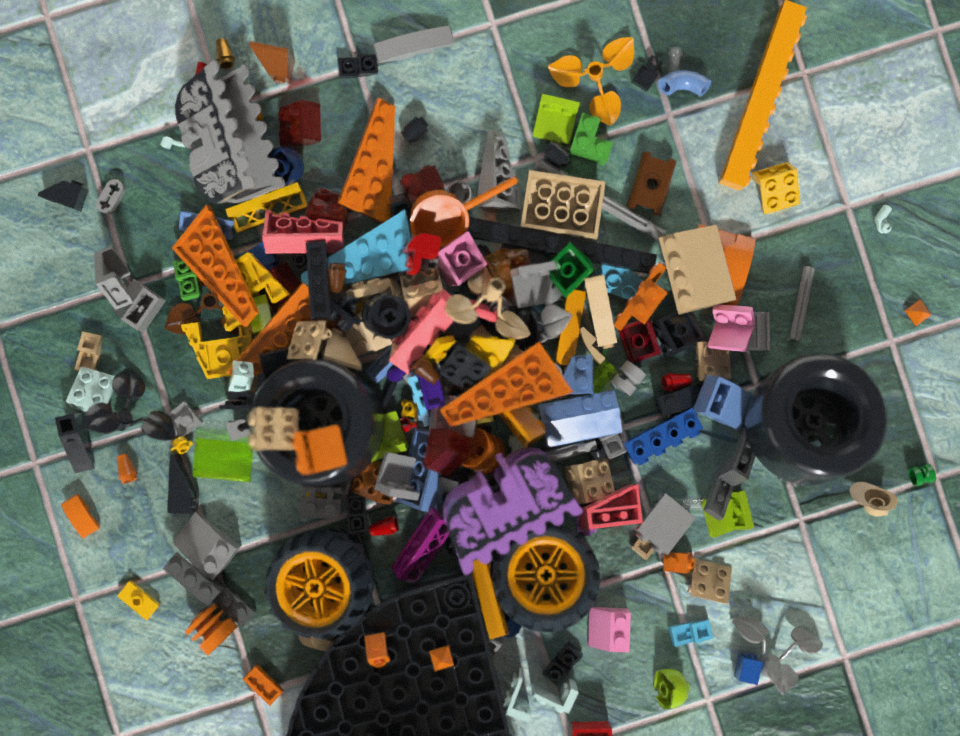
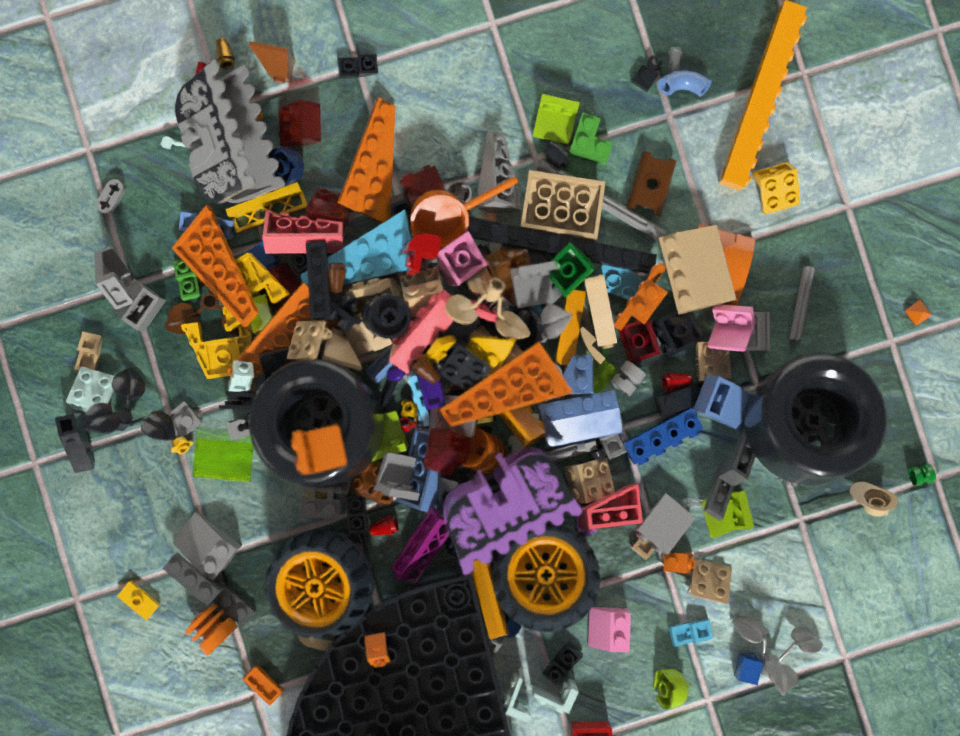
(66, 194): black slope -> none
(79, 516): orange slope -> none
(126, 470): orange cone -> none
(180, 489): black slope -> none
(272, 428): tan bracket -> none
(413, 43): light grey slope -> none
(414, 129): black brick -> none
(441, 658): orange slope -> none
(568, 70): light orange plant -> none
(880, 219): light aqua arm -> none

